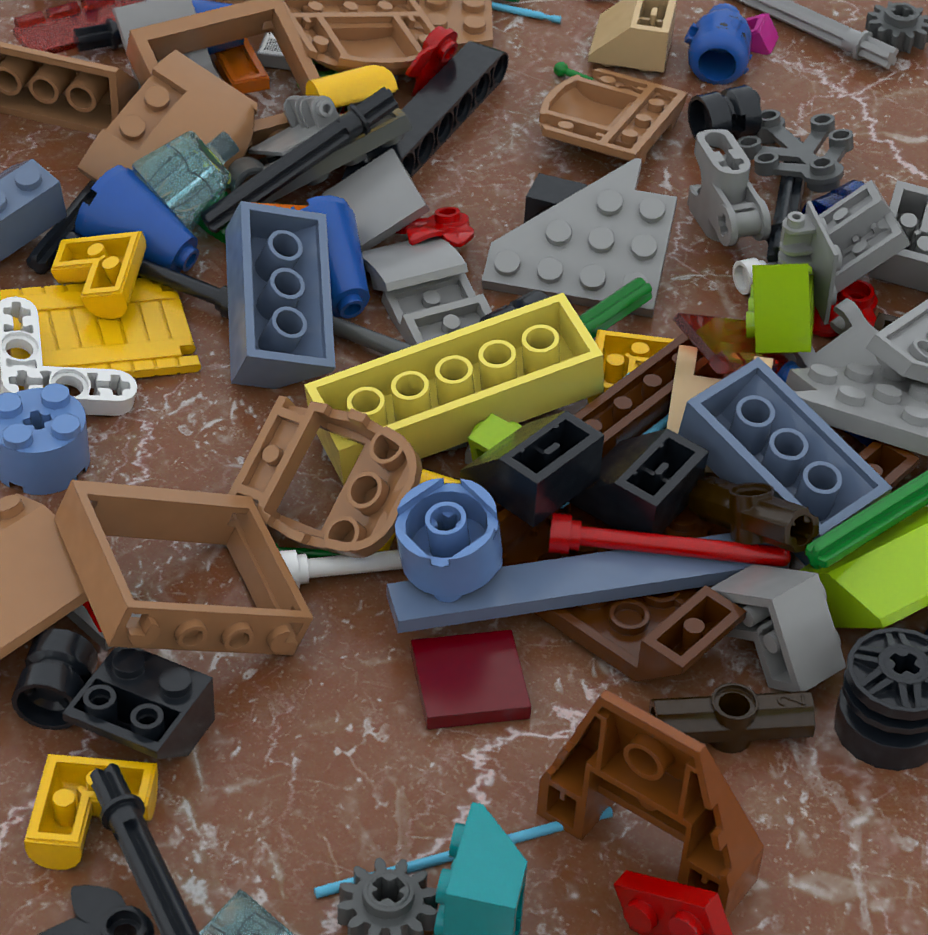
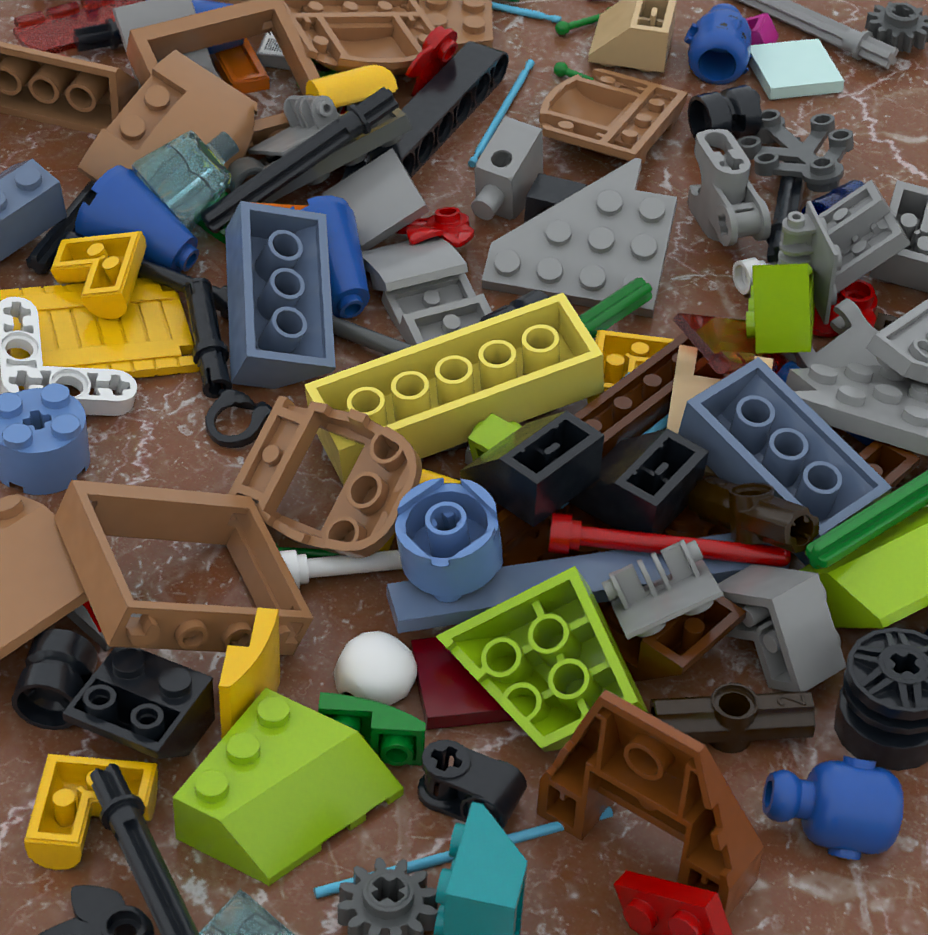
(209, 348): none -> black pin
(236, 398): none -> black piece
(250, 669): none -> yellow slope
(280, 788): none -> lime wedge
(376, 668): none -> white hair
(390, 732): none -> green slope
(469, 780): none -> black piece
(501, 113): none -> medium azure piece
(507, 169): none -> light grey torso
(545, 657): none -> lime wedge
(563, 27): none -> green hinge
(648, 607): none -> light grey hinge
(795, 69): none -> light aqua tile
(840, 805): none -> blue piece

